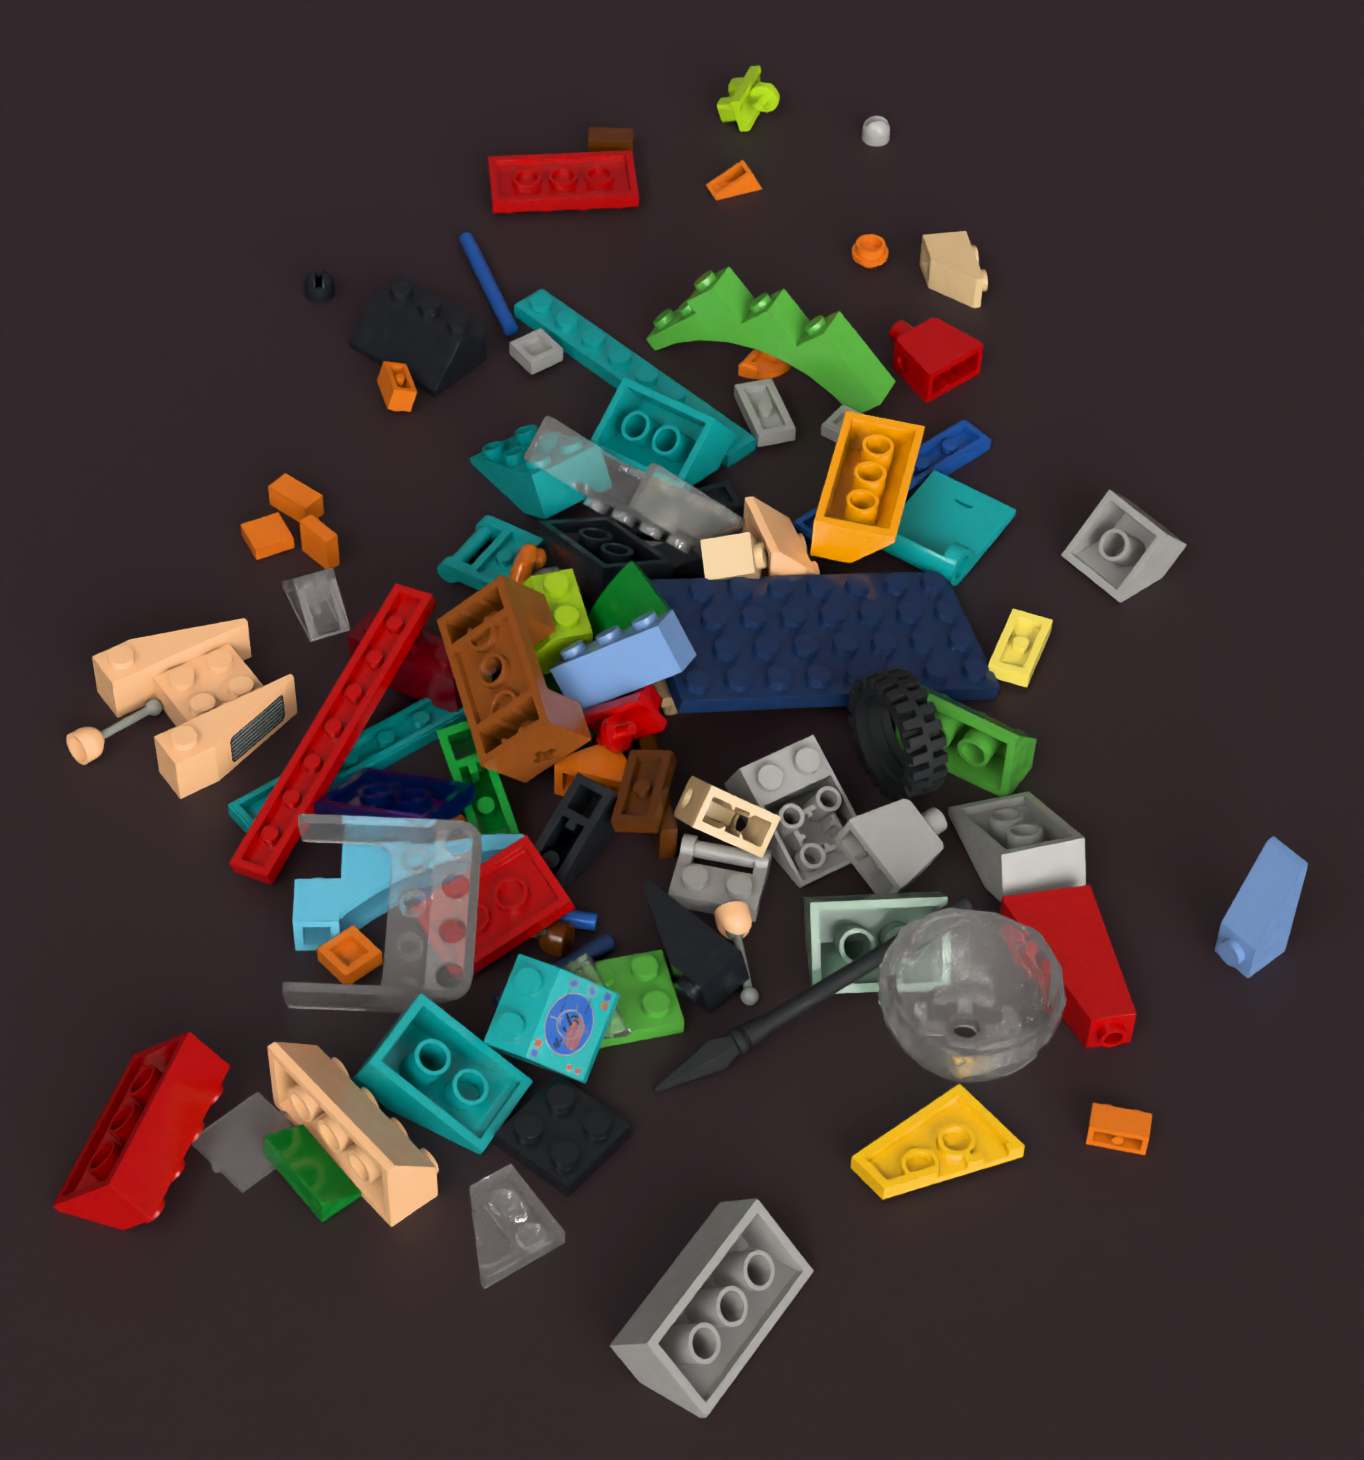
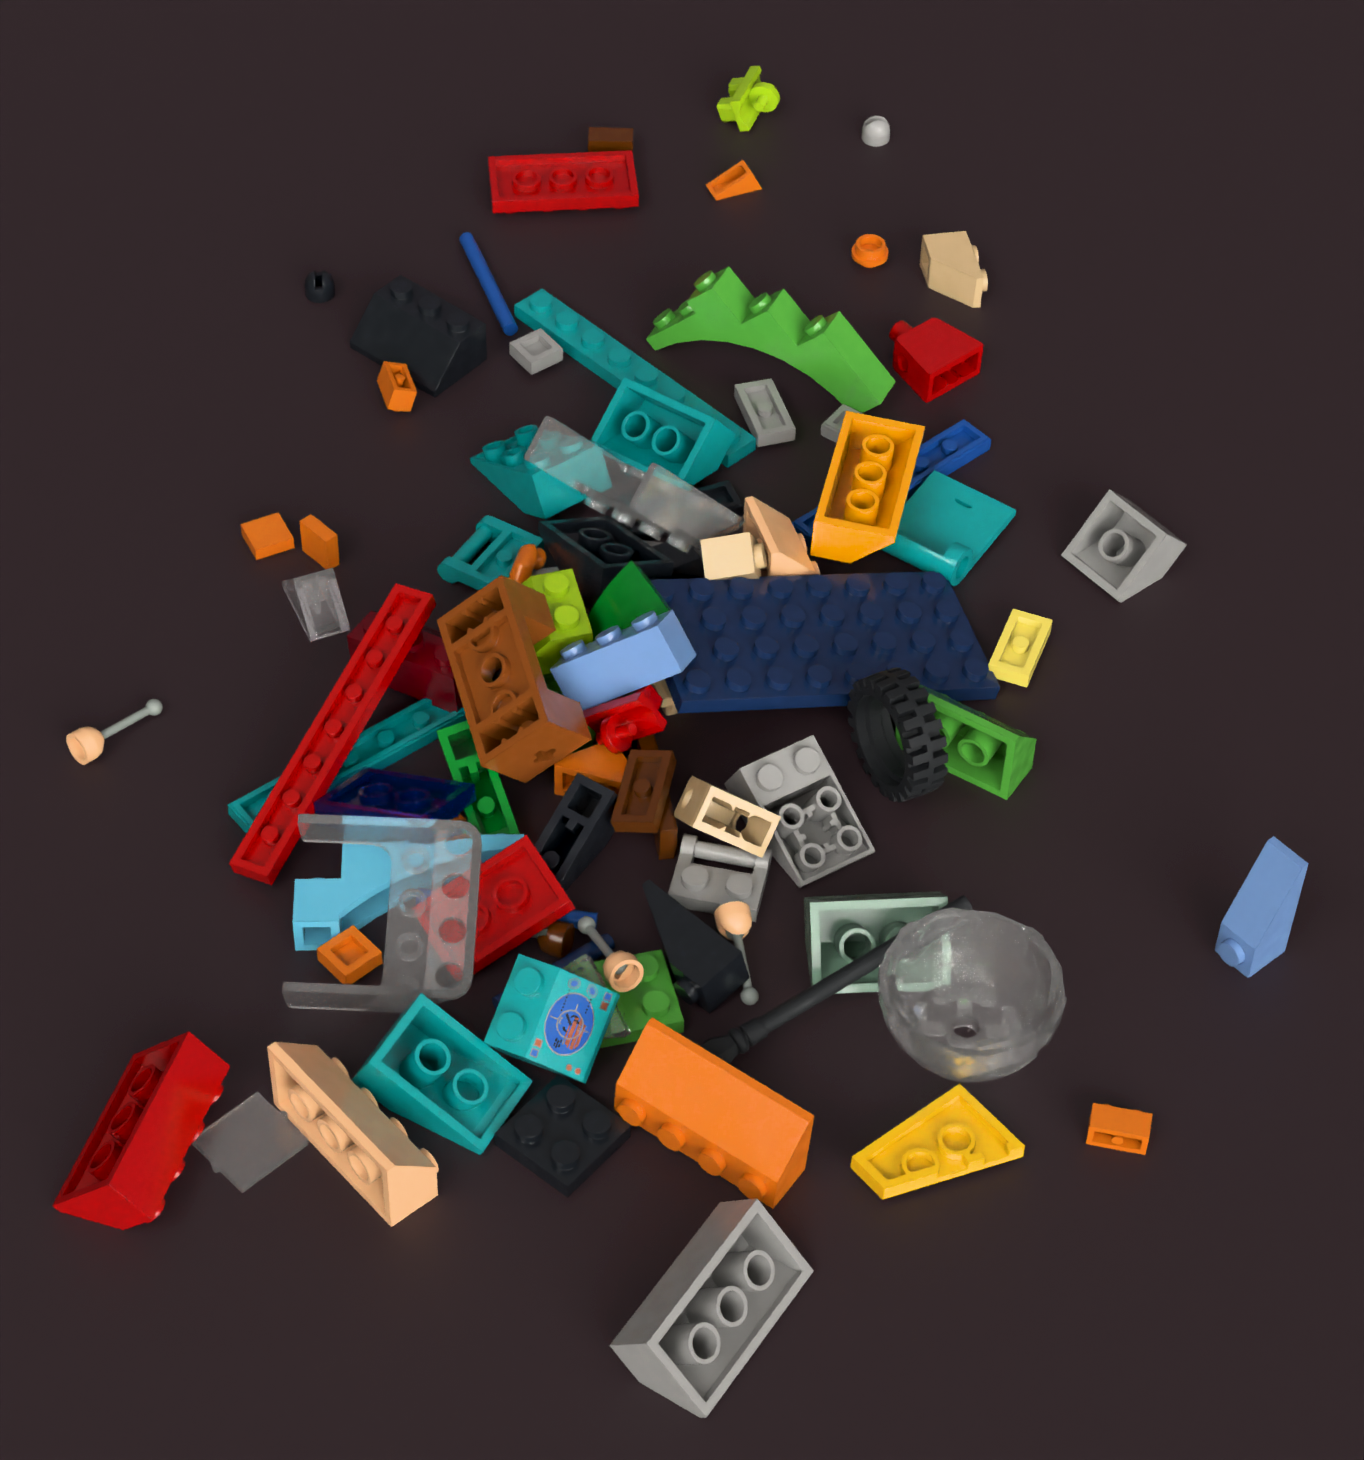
(205, 692): light nougat wedge -> none
(295, 498): orange piece -> none
(310, 1171): green slope -> none
(509, 1225): clear wing -> none
(620, 967): none -> light nougat hinge
(714, 1114): none -> orange slope
(762, 366): orange tile -> none
(892, 844): light grey torso -> none
(1020, 845): light grey slope -> none
(1095, 989): red slope -> none

